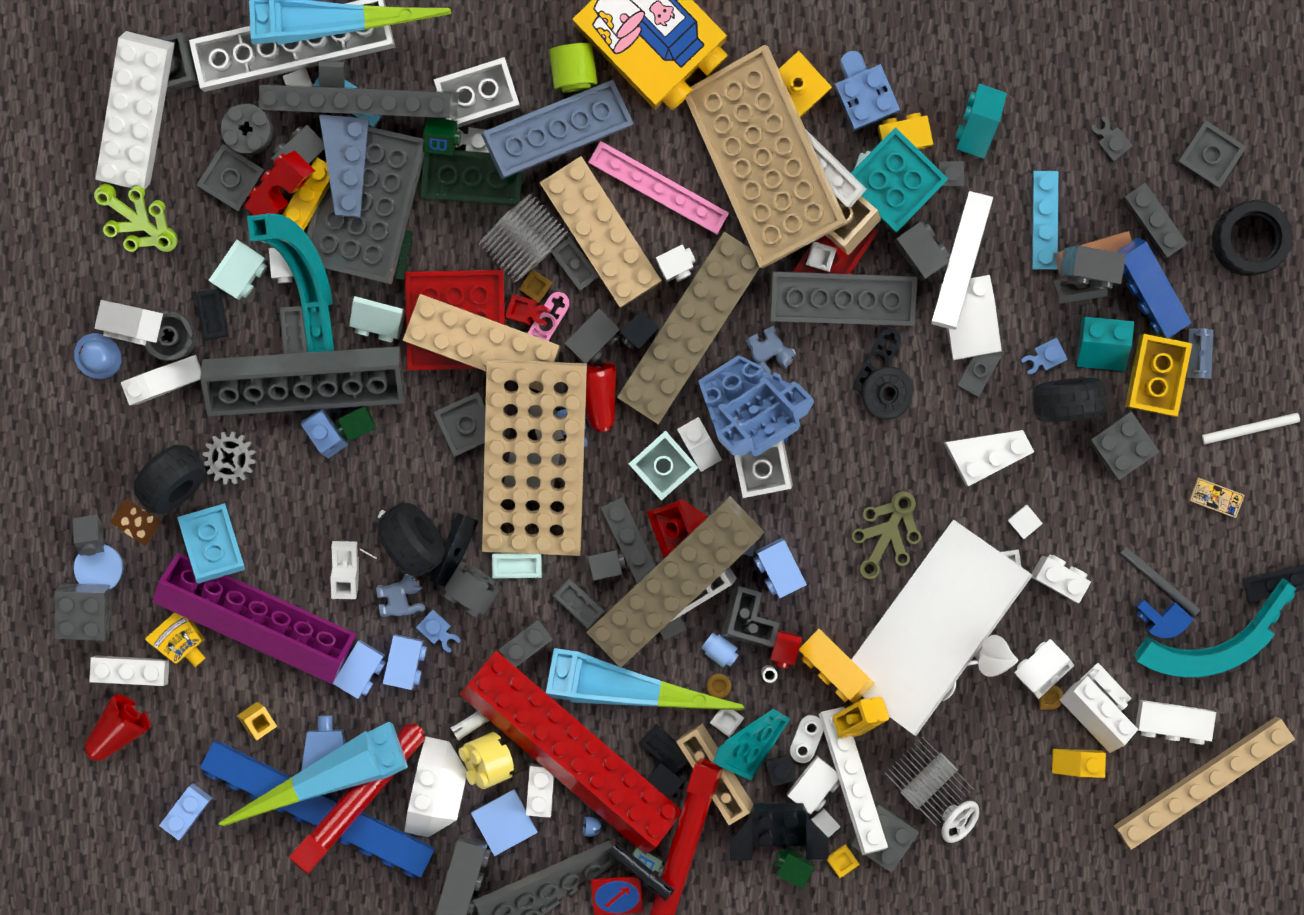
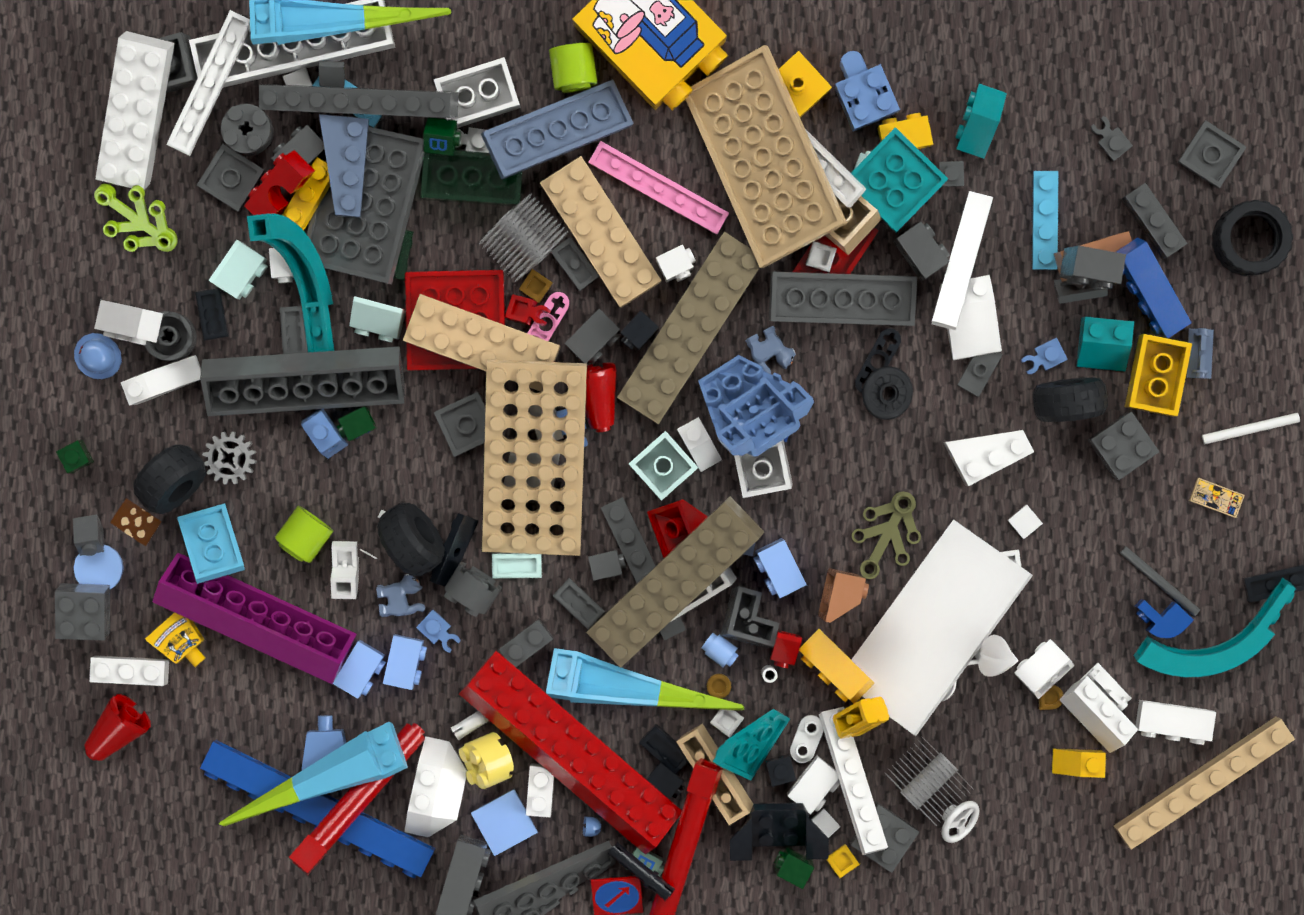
(75, 456): none -> dark green brick
(185, 811): light blue brick -> none
(209, 83): none -> white tile
(256, 721): yellow brick -> none
(303, 535): none -> lime piece
(841, 594): none -> nougat slope
(1065, 581): white brick -> none

